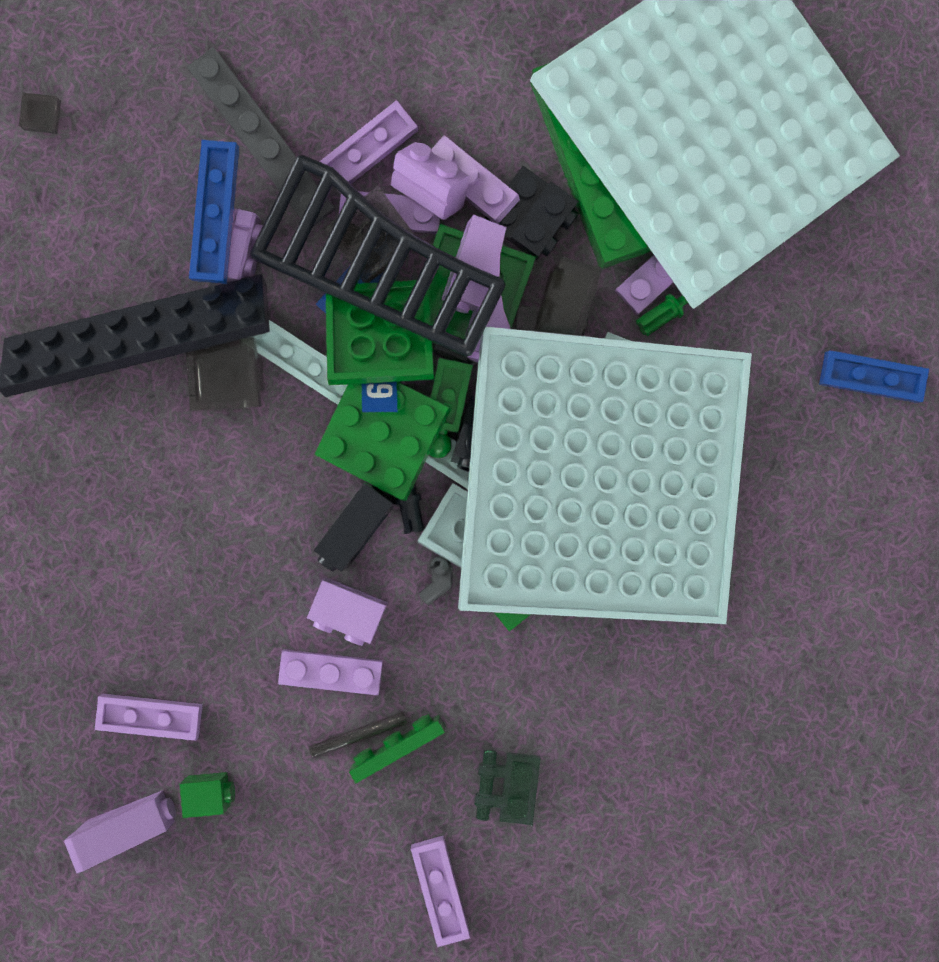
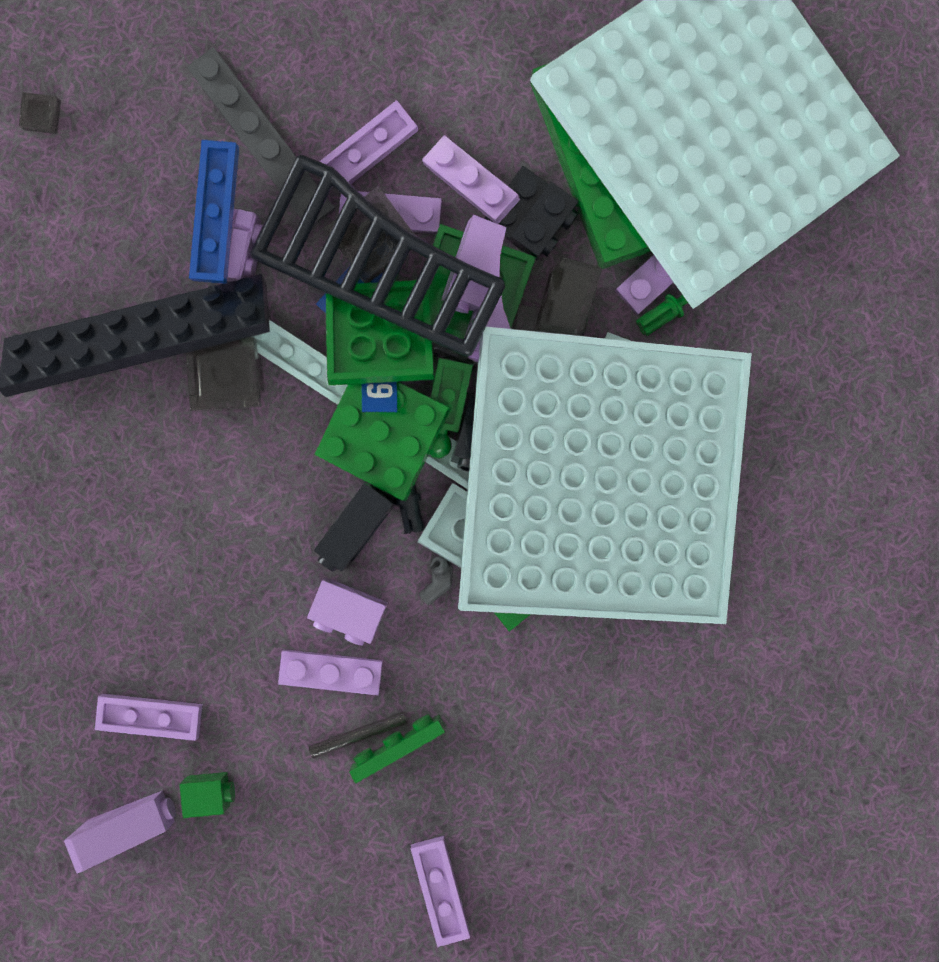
(430, 180): lavender brick -> none
(518, 790): clear green plate -> none
(874, 376): blue plate -> none

